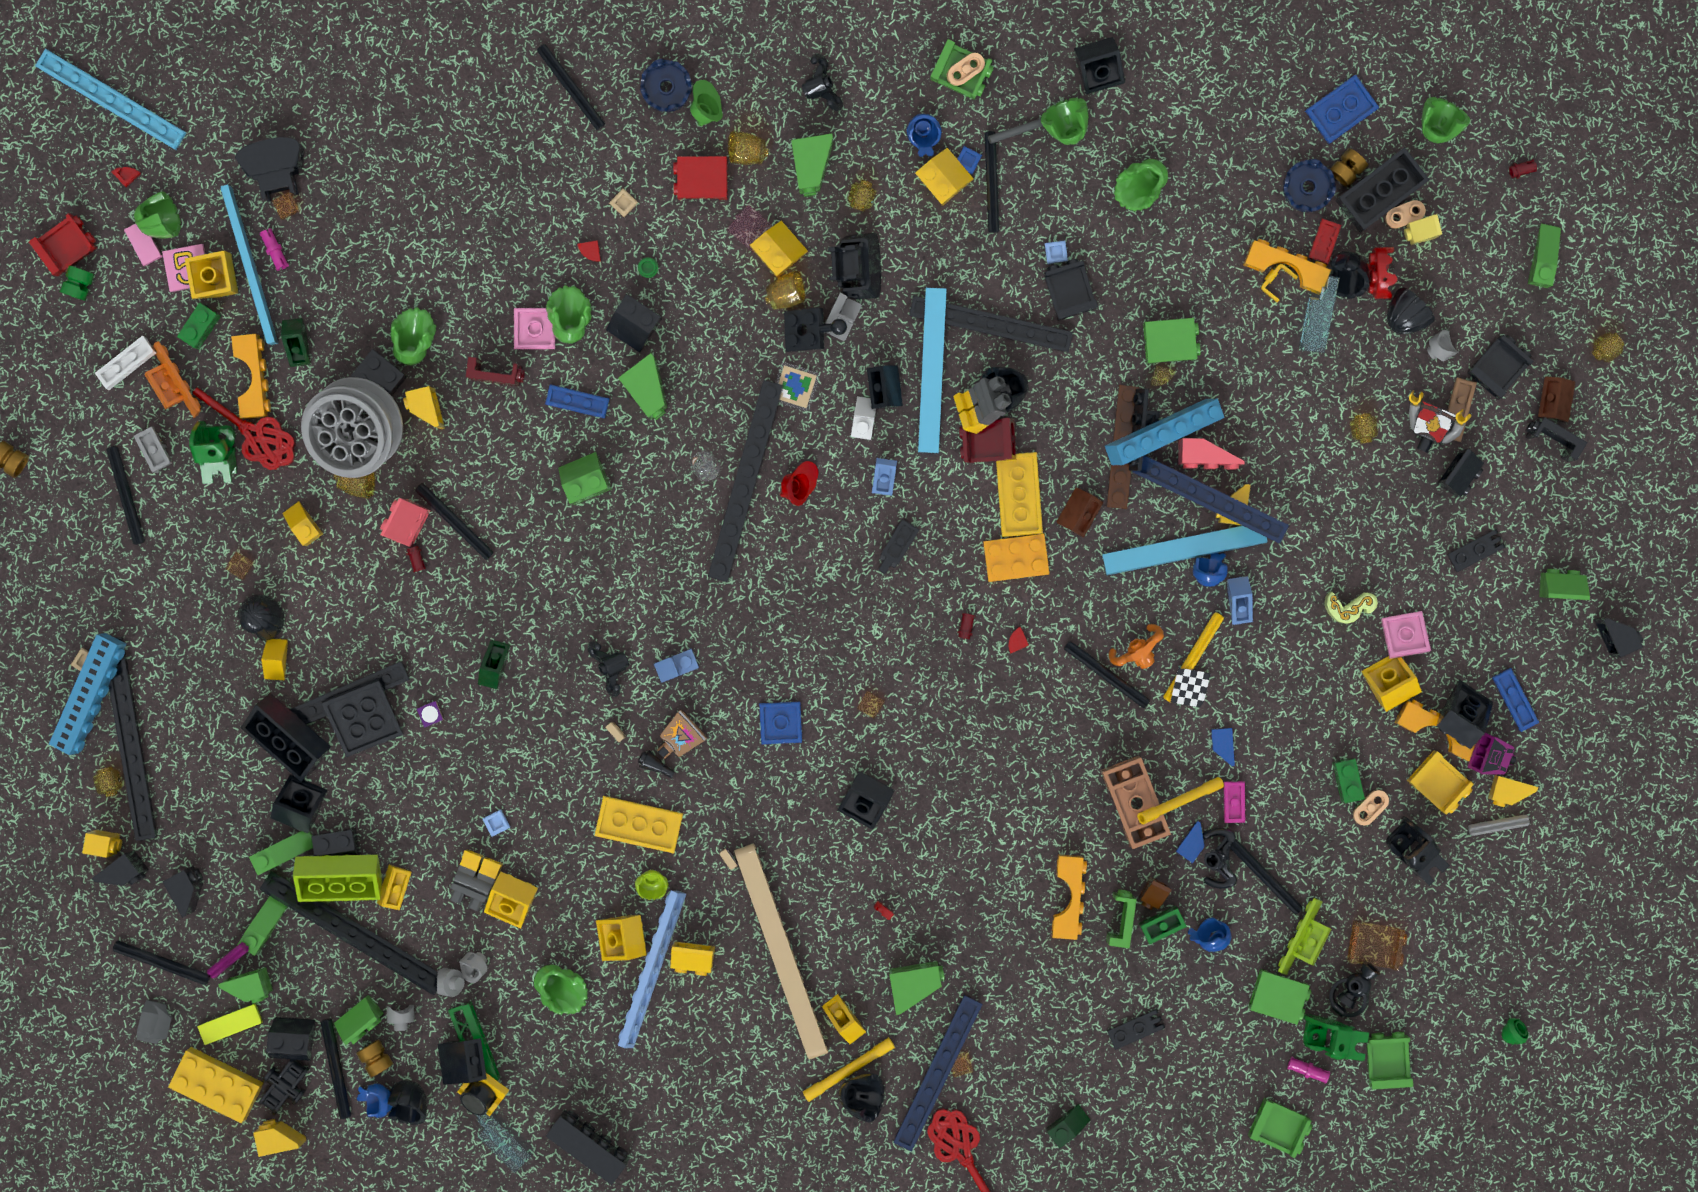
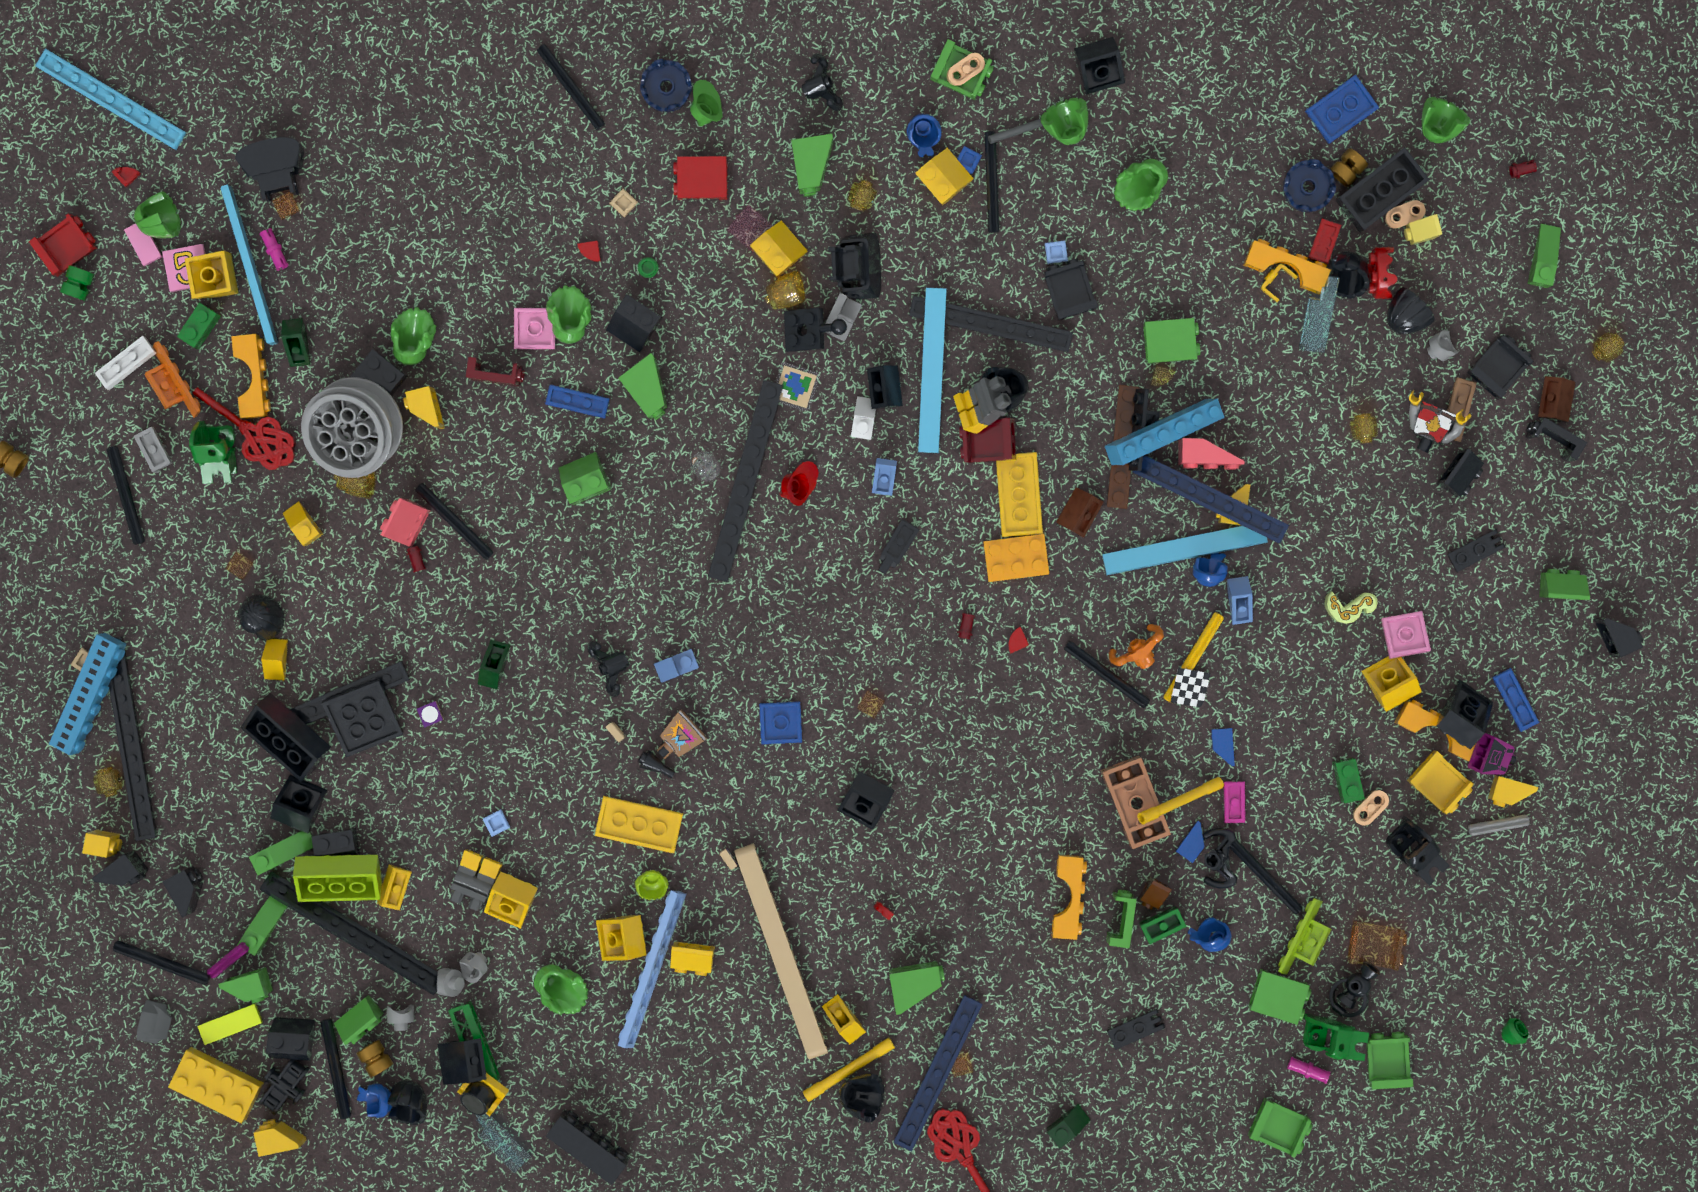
(746, 148): clear yellow helmet -> none

